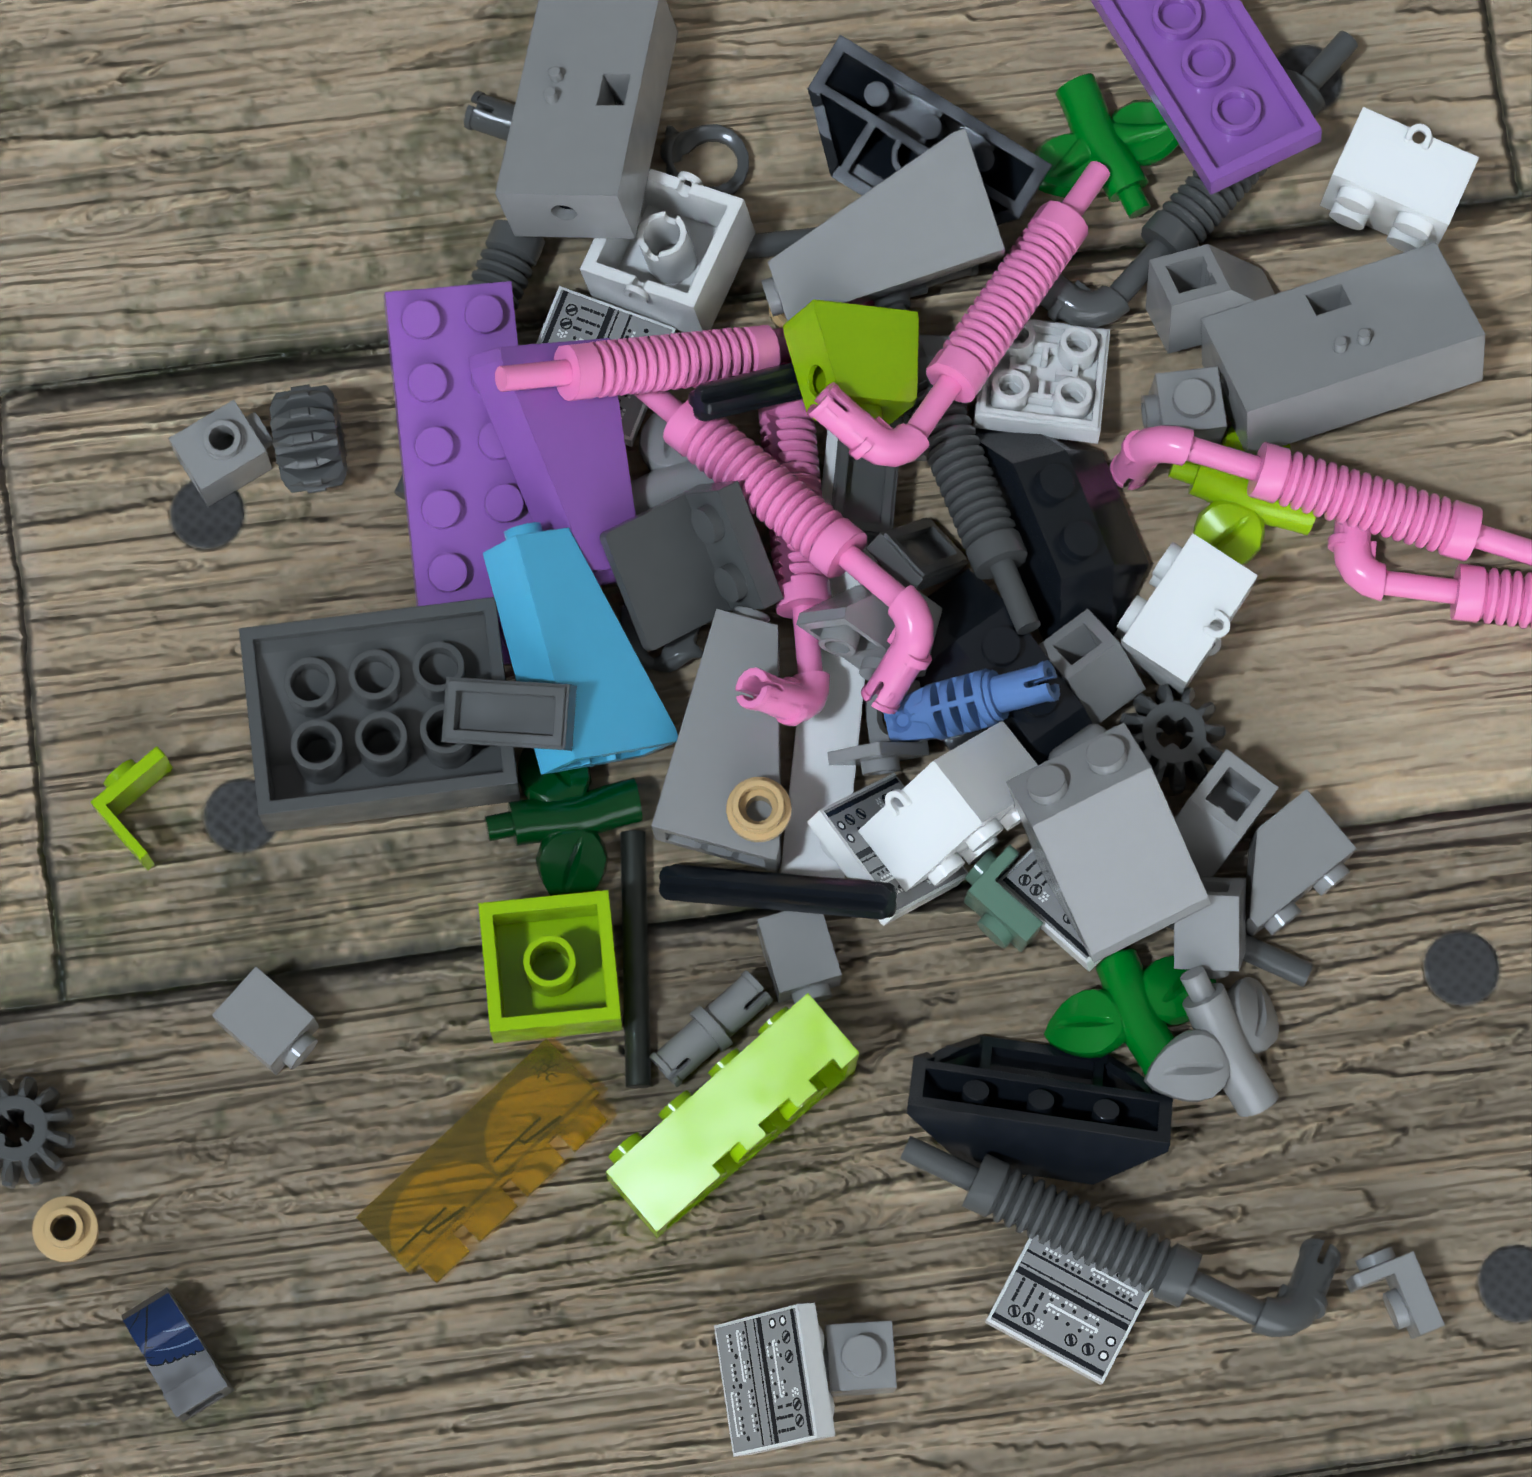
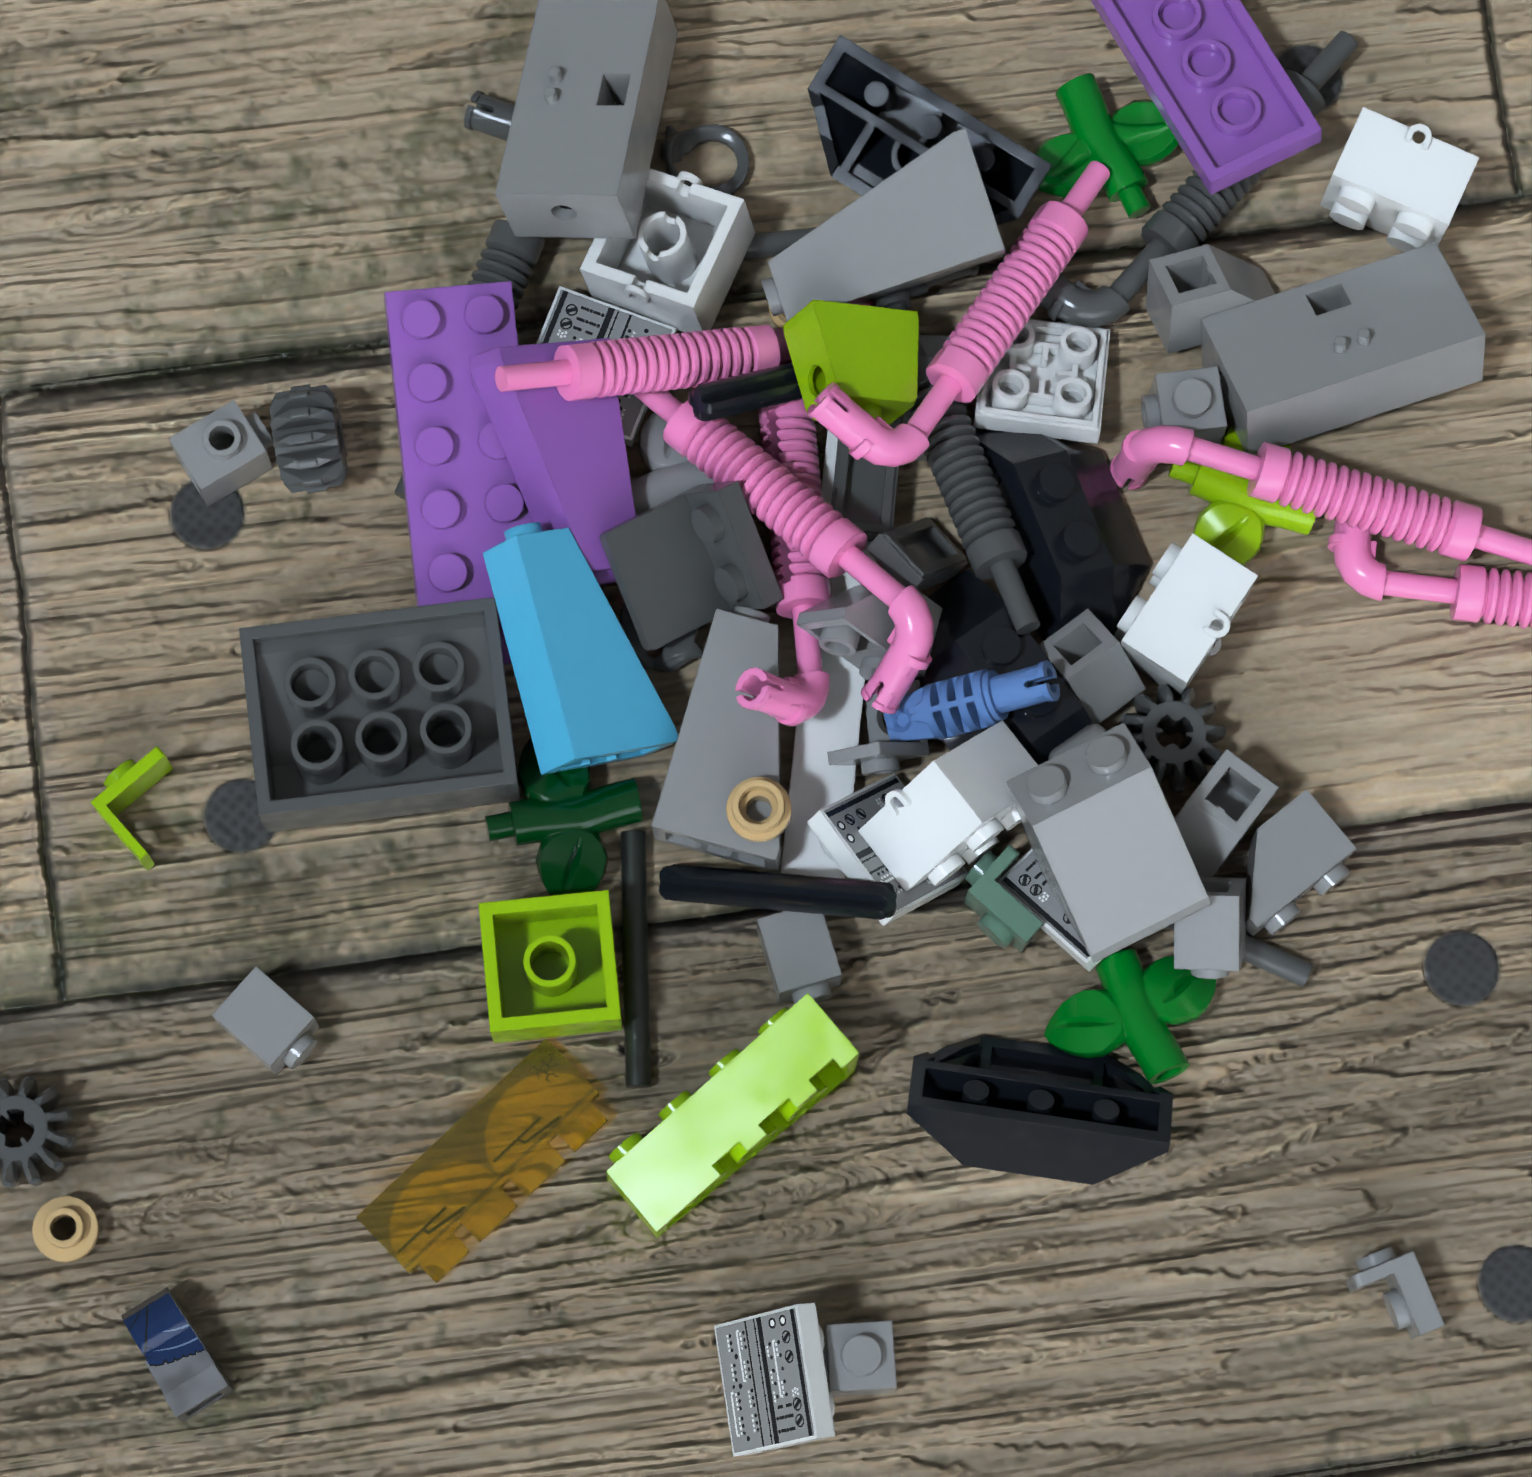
(509, 713): dark grey tile -> none
(711, 1028): light grey pin -> none
(1067, 1309): light grey tile -> none
(1123, 1249): dark grey piece -> none
(1221, 1045): light grey plant -> none

